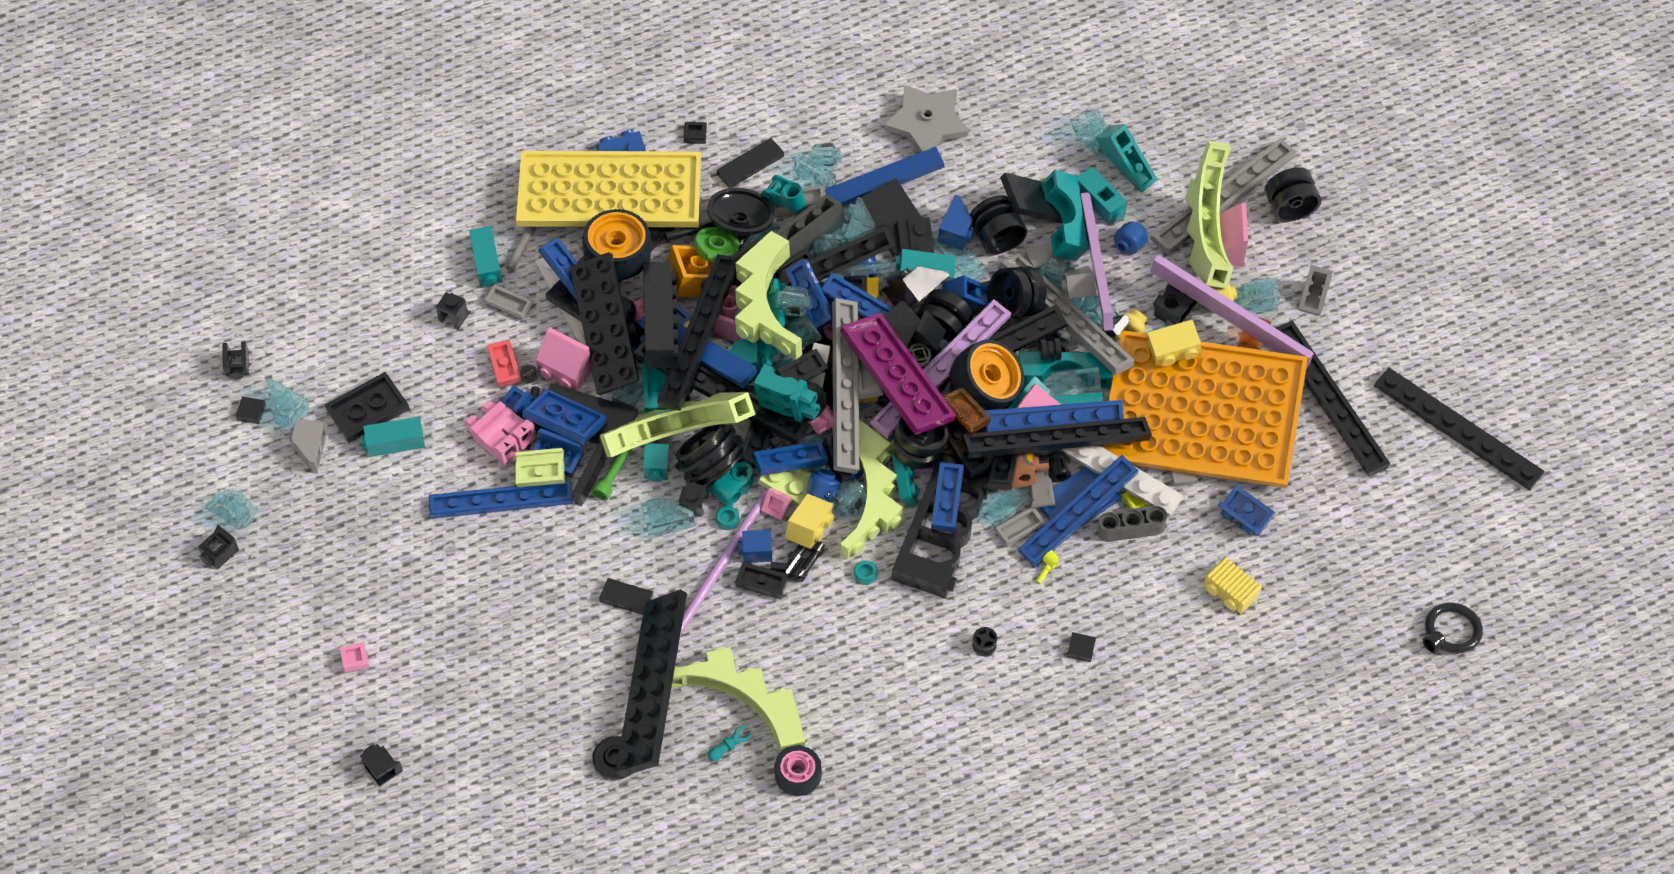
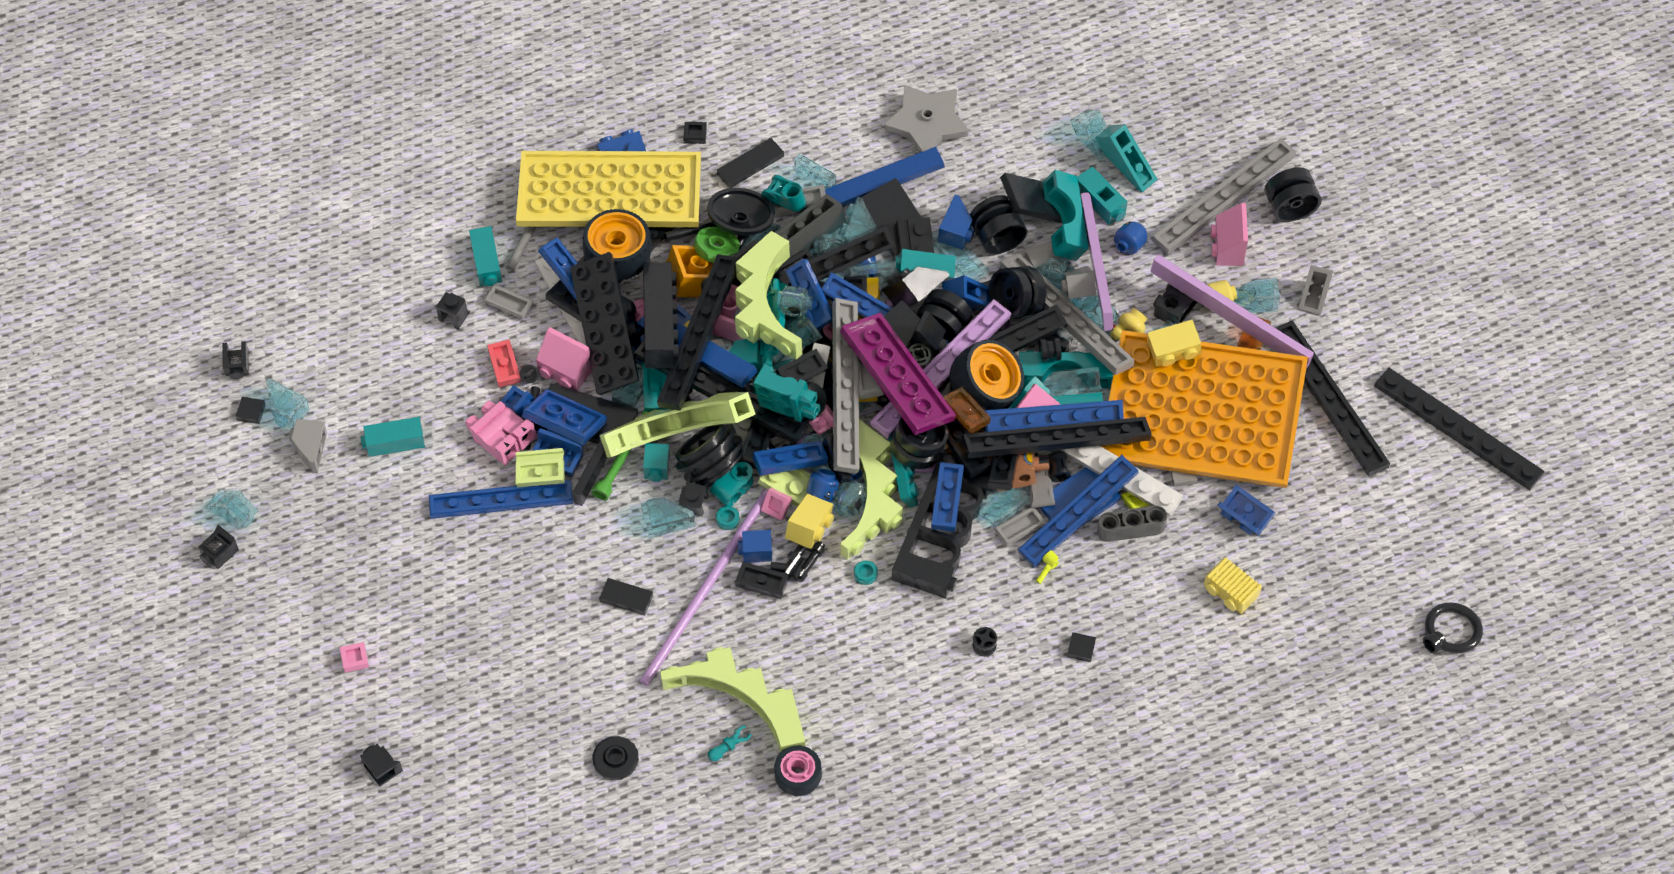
(366, 405): black plate -> none
(651, 683): black plate -> none
(826, 155): clear light blue head -> none
(1119, 324): tile -> none
(1203, 196): yellowish green arch -> none

